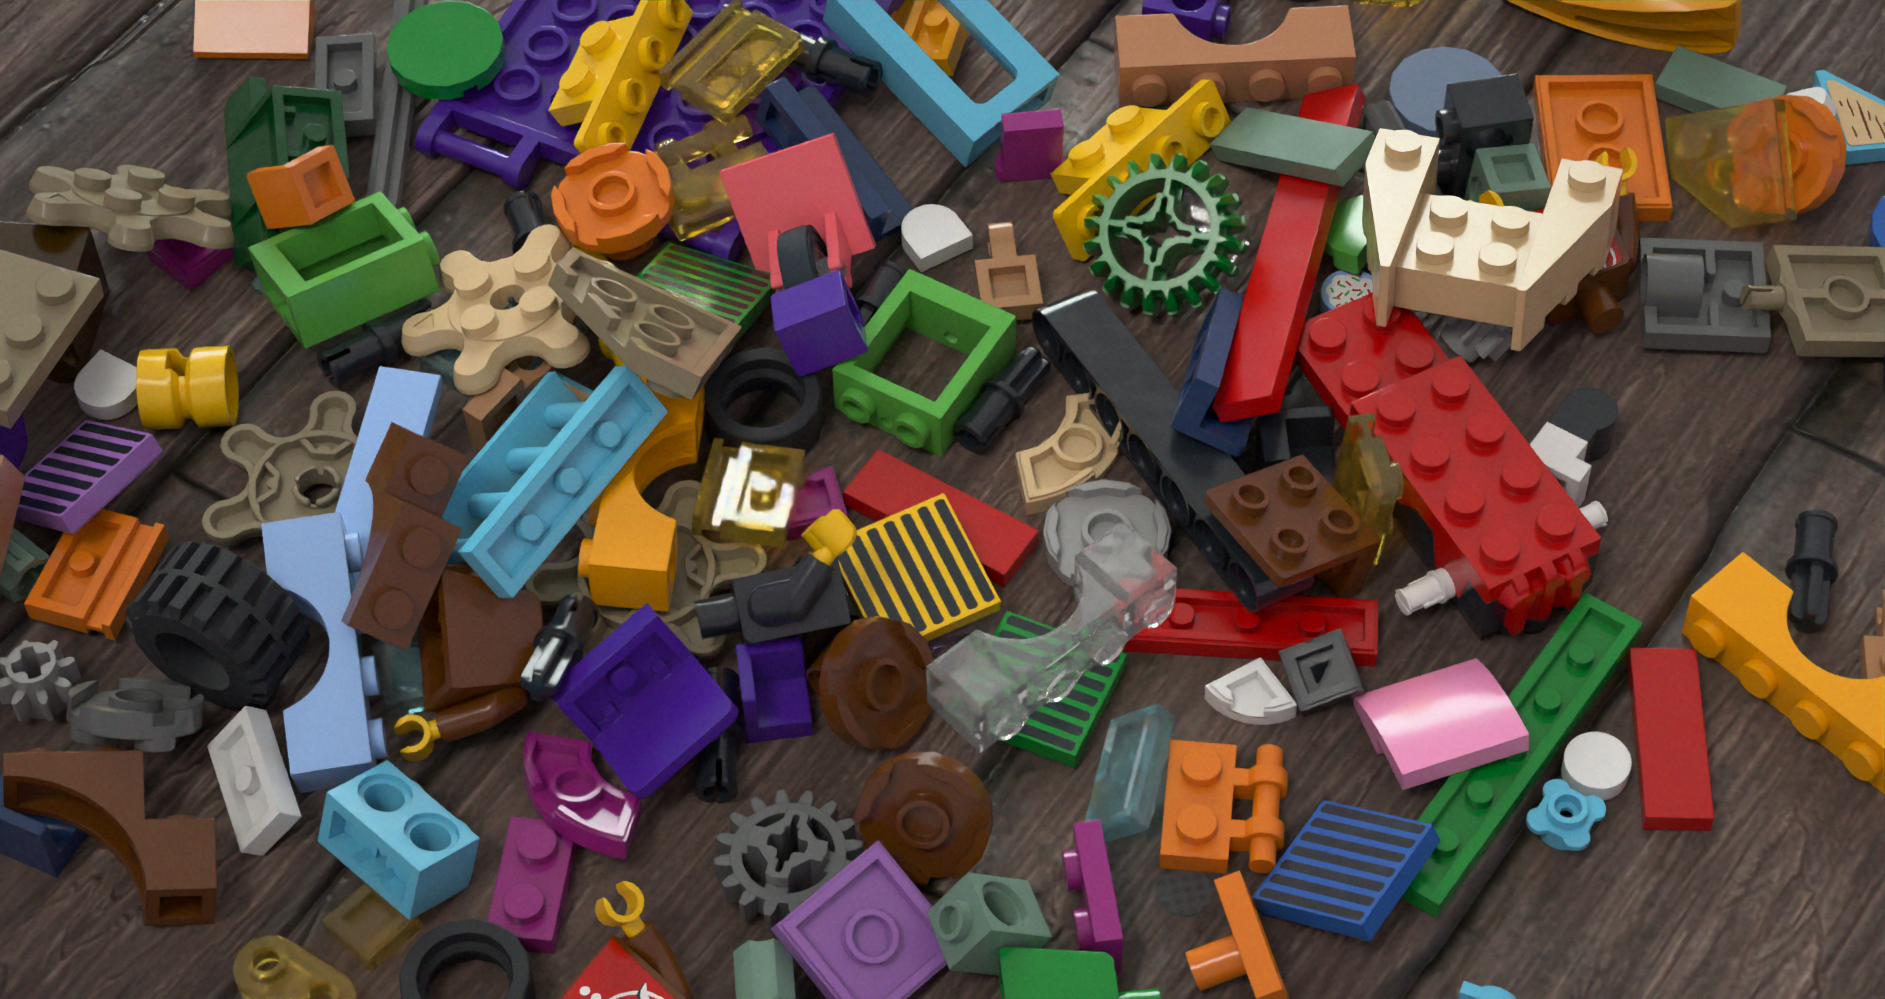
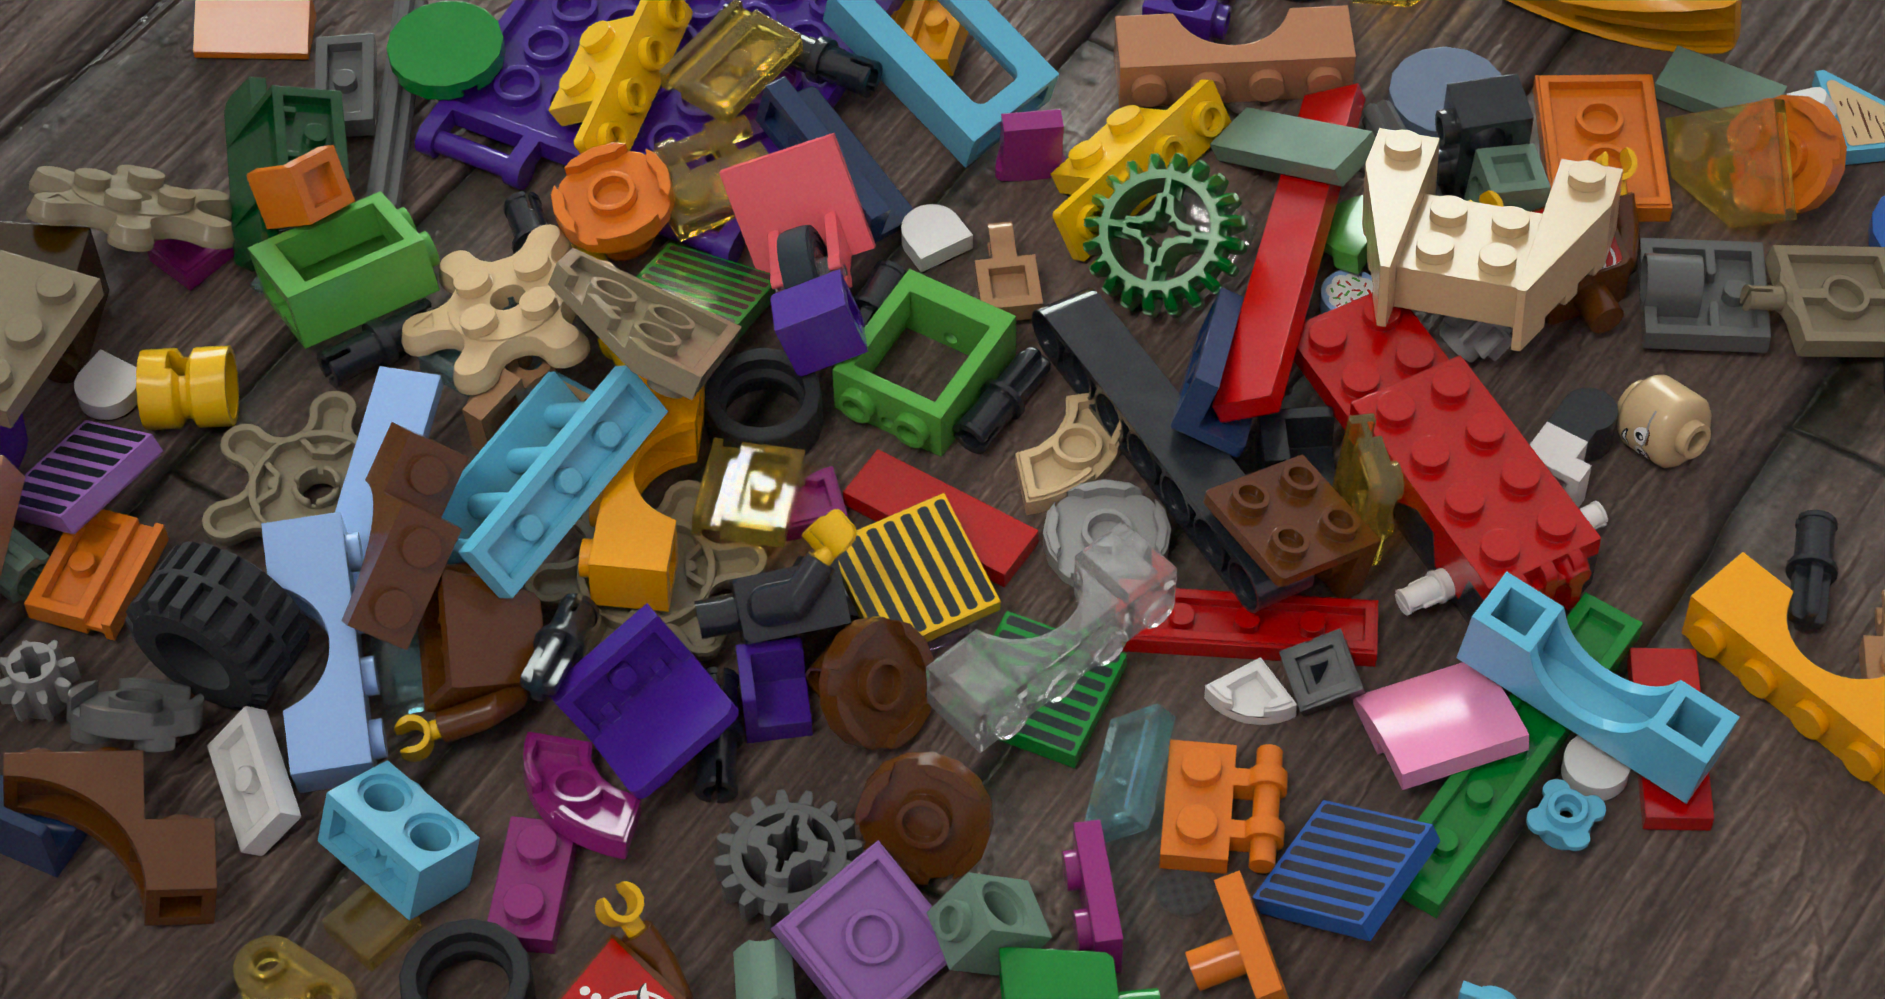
(1658, 731): none -> medium azure arch
(1664, 420): none -> tan head

